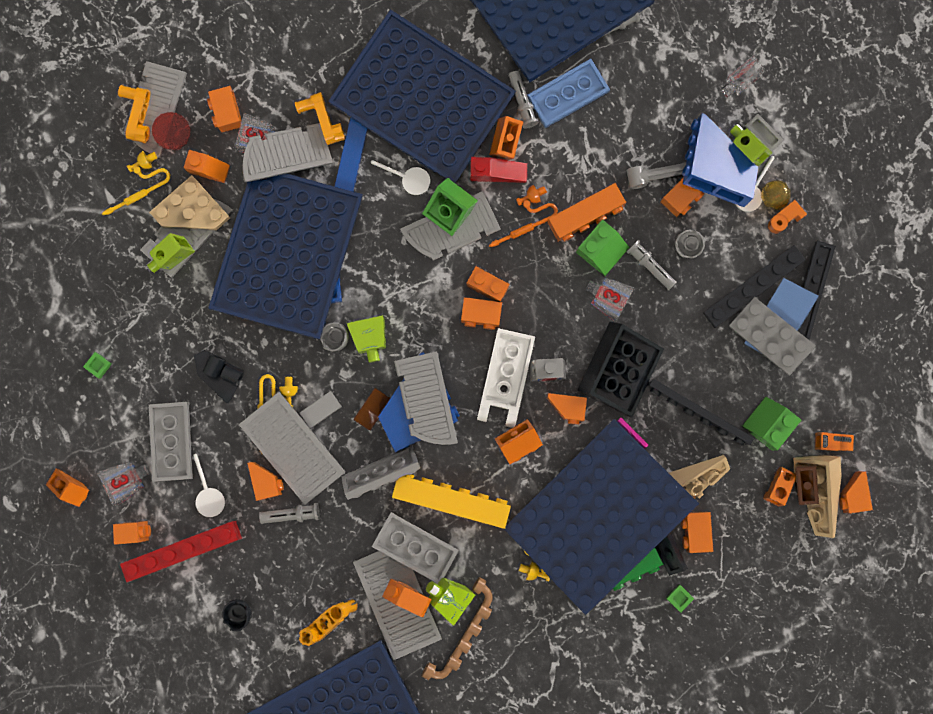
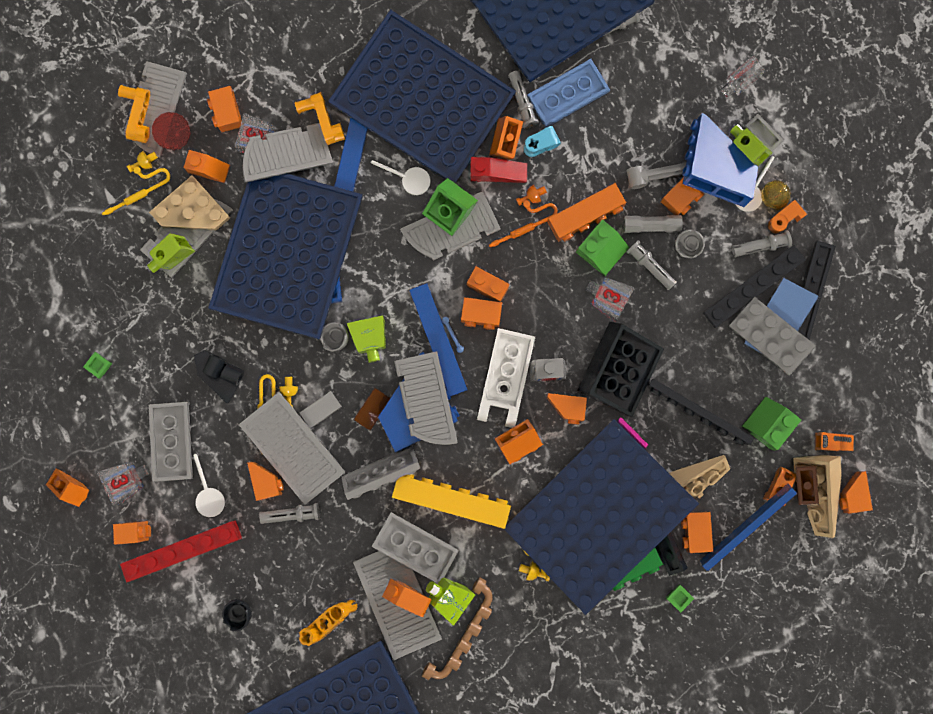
(438, 339): none -> blue tile
(445, 320): none -> medium blue hinge
(544, 141): none -> medium azure piece
(638, 224): none -> light grey axle
(748, 527): none -> blue tile
(771, 243): none -> light grey pin

